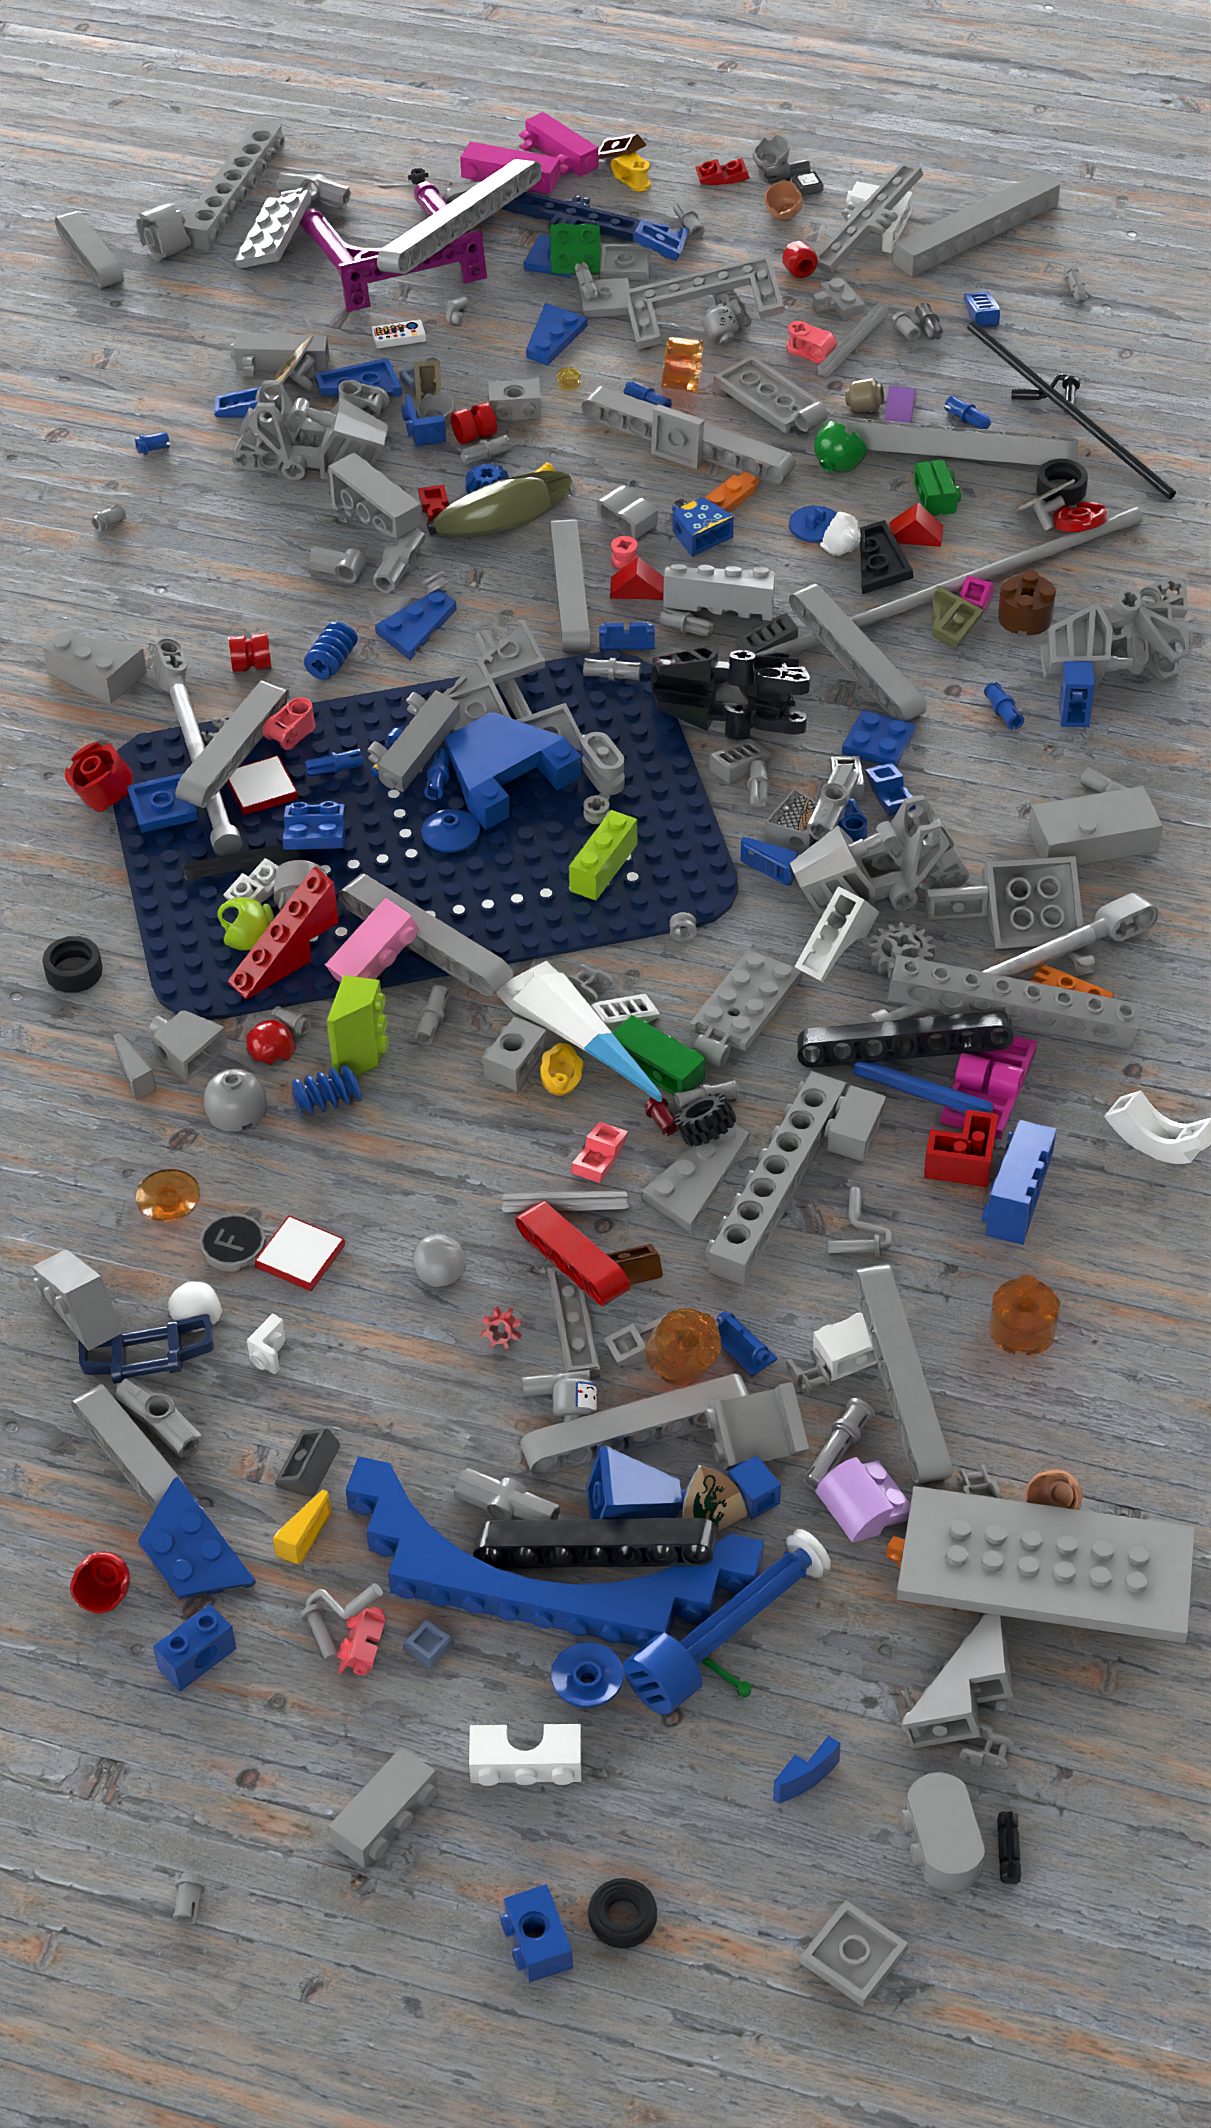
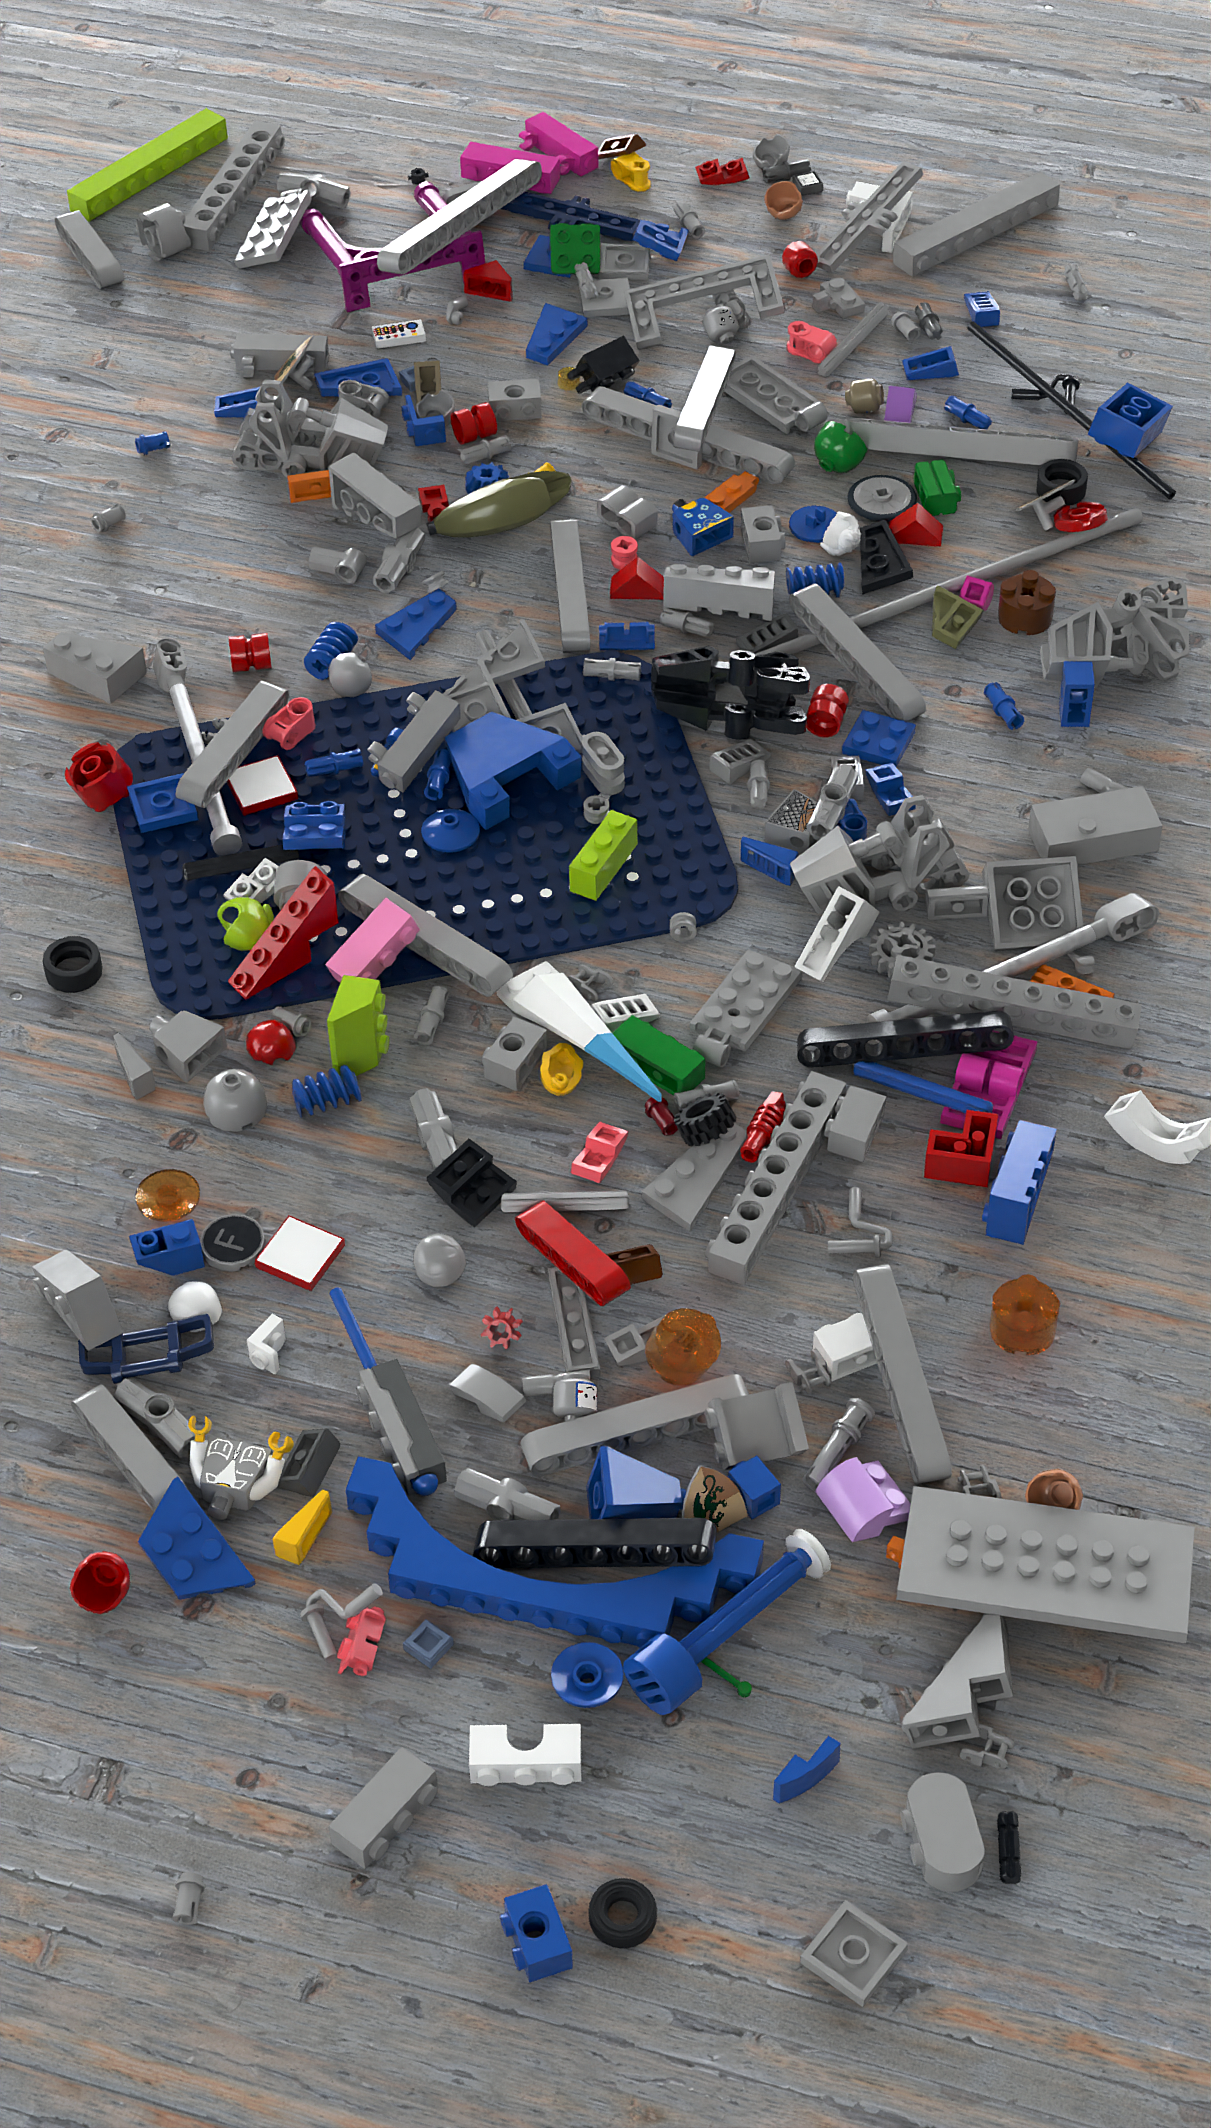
(147, 164): none -> lime brick
(169, 1248): none -> blue slope
(194, 1647): blue brick -> none
(234, 1471): none -> torso
(309, 486): none -> orange hinge
(349, 675): none -> light grey hair
(394, 1413): none -> piece
(432, 1126): none -> light grey piece
(471, 1182): none -> black slope
(488, 281): none -> red slope
(492, 1394): none -> light grey slope
(605, 365): none -> black hinge
(682, 363): clear orange brick -> none
(704, 398): none -> beam
(743, 1345): blue hinge -> none
(762, 534): none -> light grey brick
(762, 1125): none -> red hinge
(826, 710): none -> red wheel
(827, 580): none -> blue piece
(881, 497): none -> light grey wheel
(937, 364): none -> blue slope
(1129, 420): none -> blue brick

